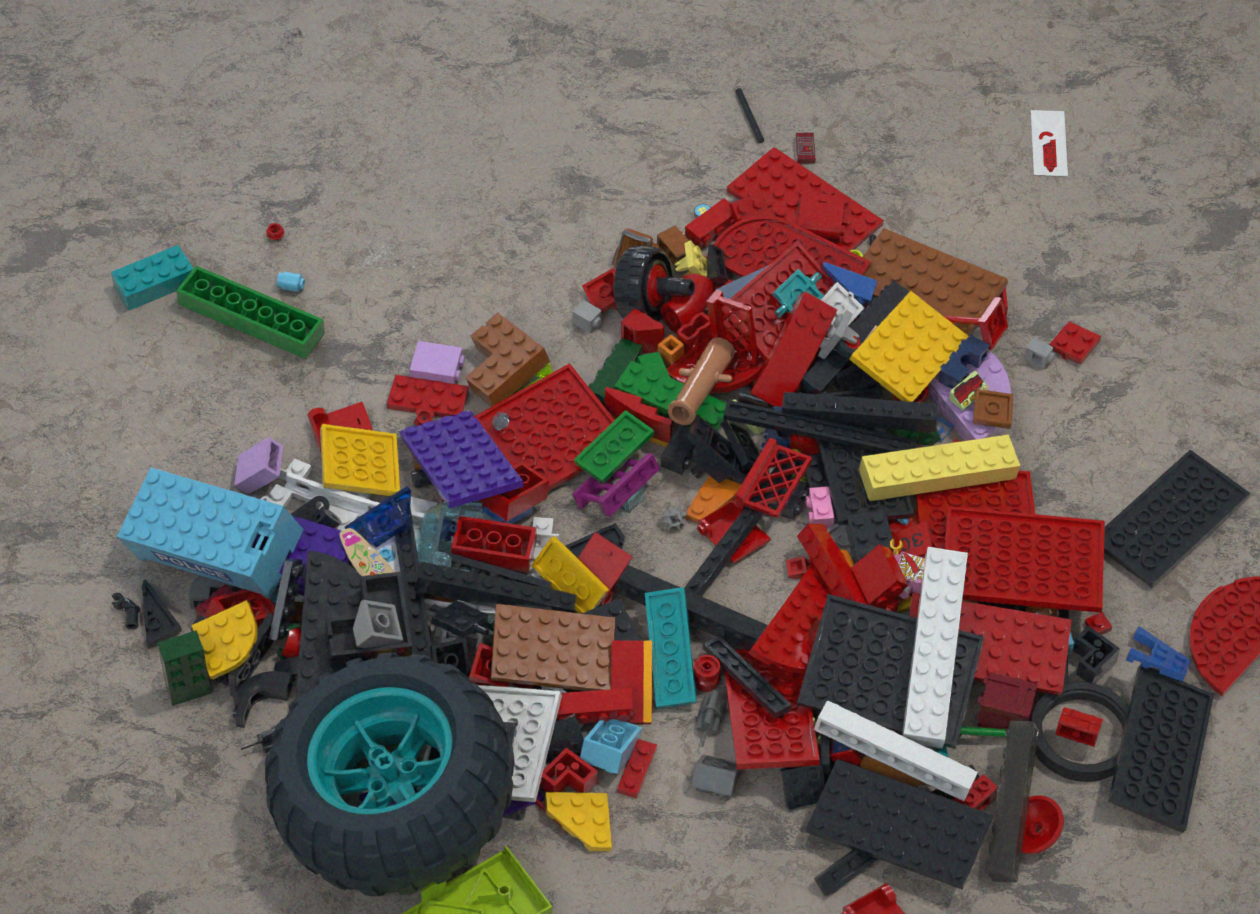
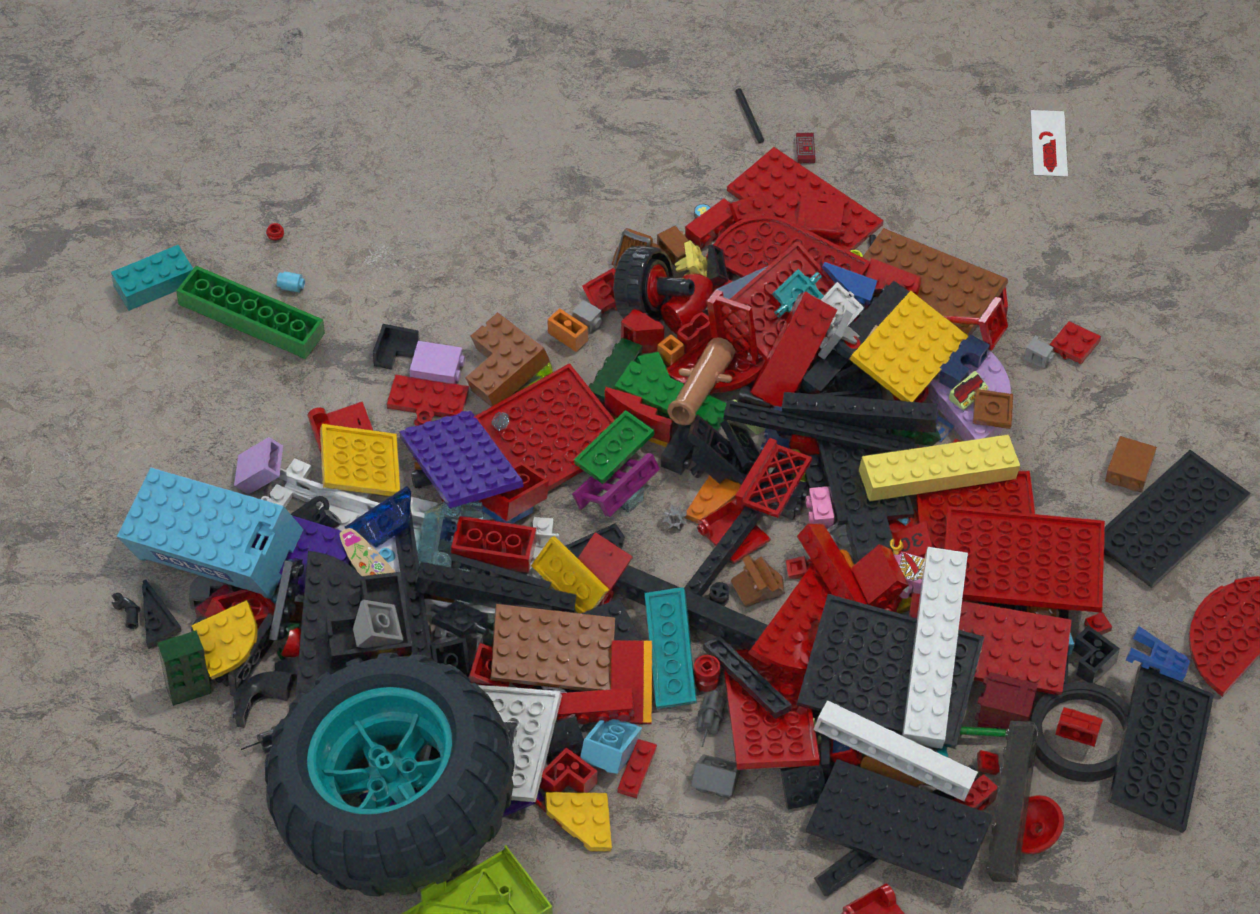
(394, 342): none -> black panel
(567, 330): none -> orange brick
(718, 589): none -> black wheel
(757, 581): none -> dark orange piece
(886, 274): none -> red wing
(988, 762): none -> red tile
(1130, 464): none -> dark orange brick

